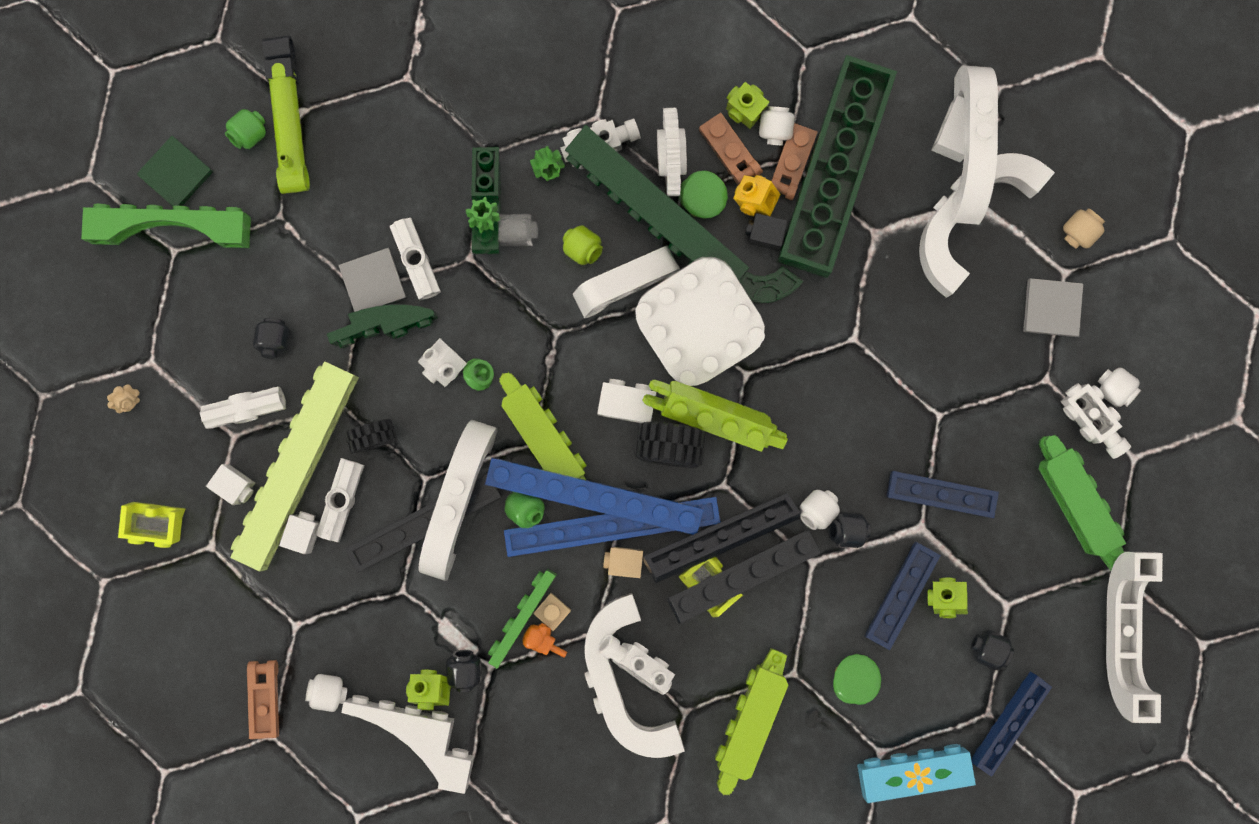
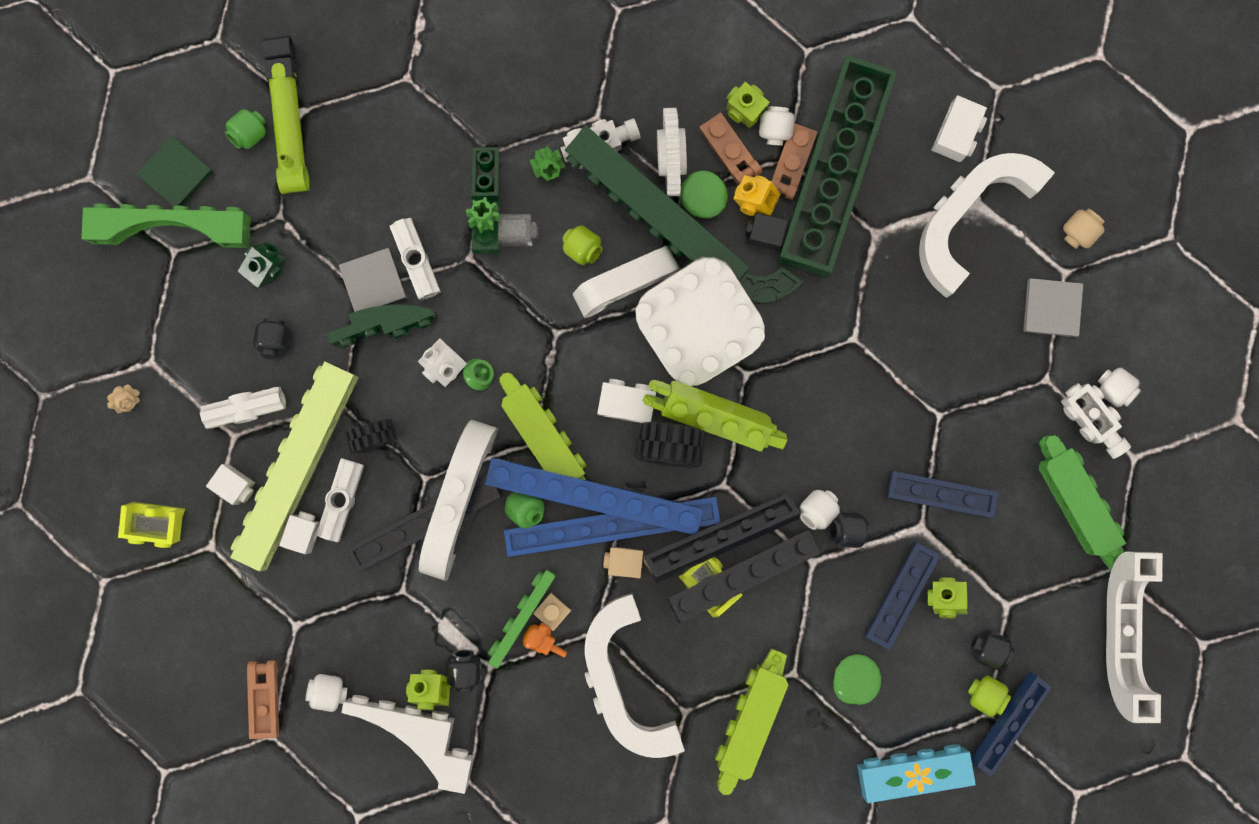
(262, 264): none -> dark green brick
(637, 663): white brick -> none
(980, 93): white arch -> none
(989, 696): none -> lime head

